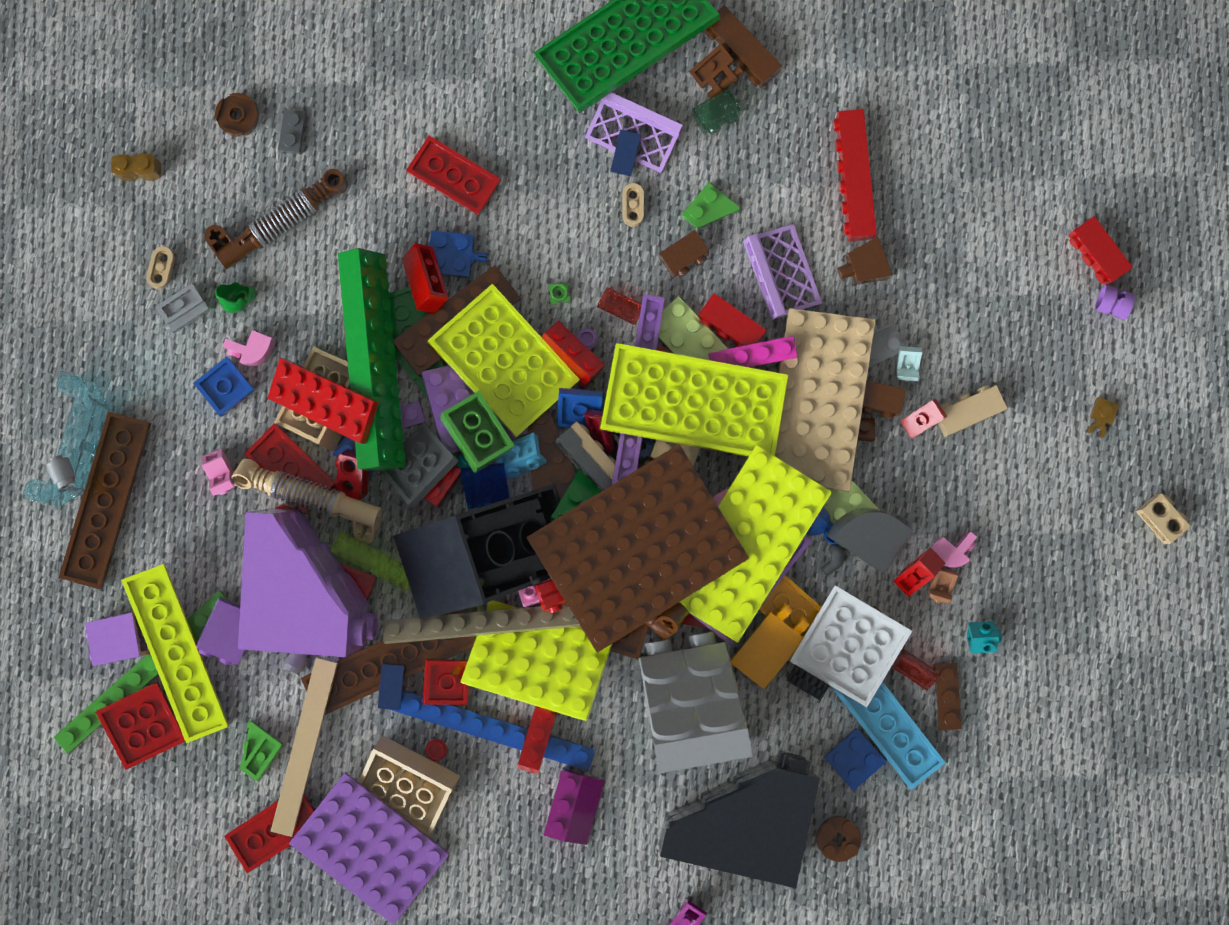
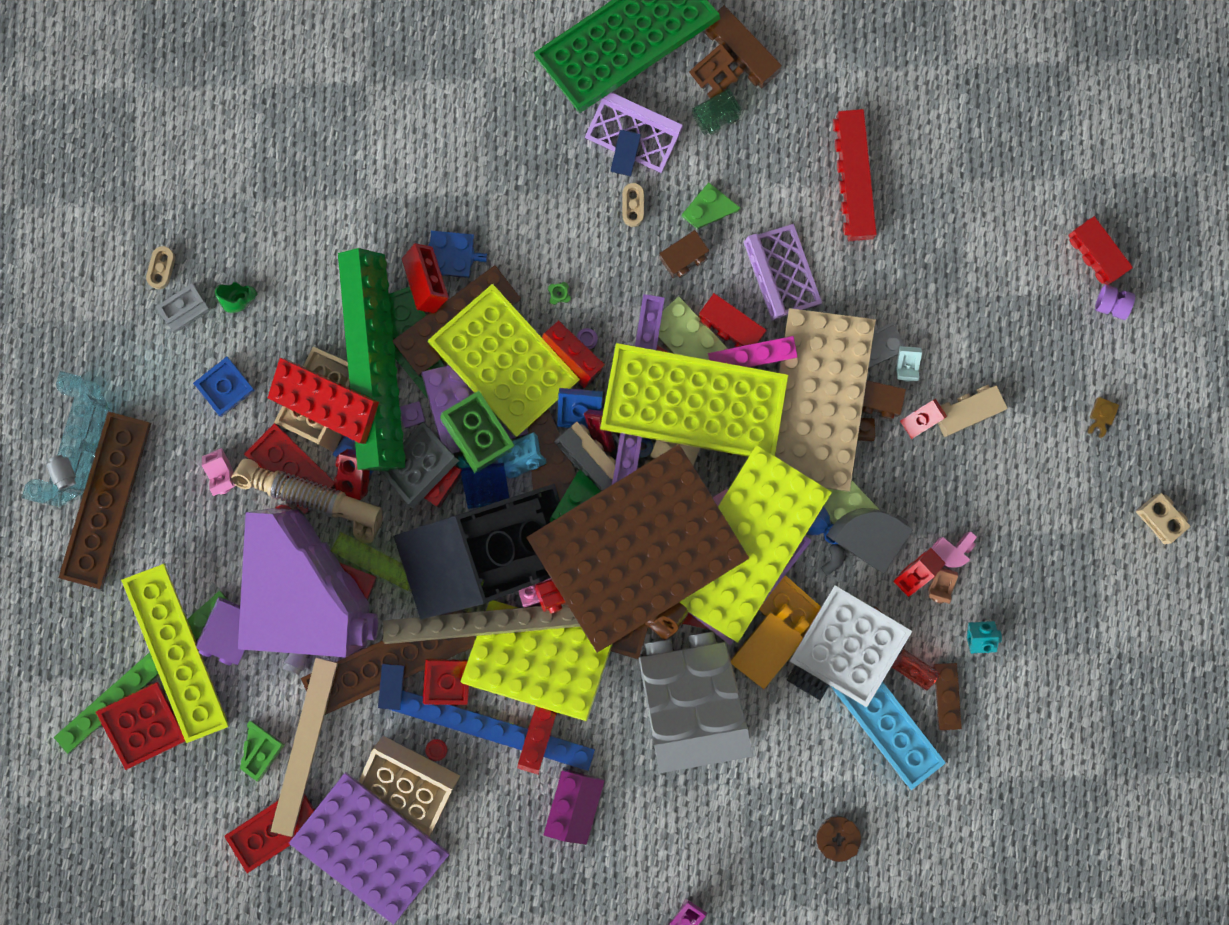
(115, 639): medium lavender brick -> none
(139, 166): pearl gold brick -> none
(230, 105): reddish brown plate -> none
(256, 350): bright pink brick -> none
(259, 233): reddish brown piece -> none
(292, 131): dark grey plate -> none
(453, 175): red plate -> none
(620, 306): clear red plate -> none
(748, 824): black slope -> none
(854, 759): blue plate -> none
(866, 264): reddish brown torso -> none

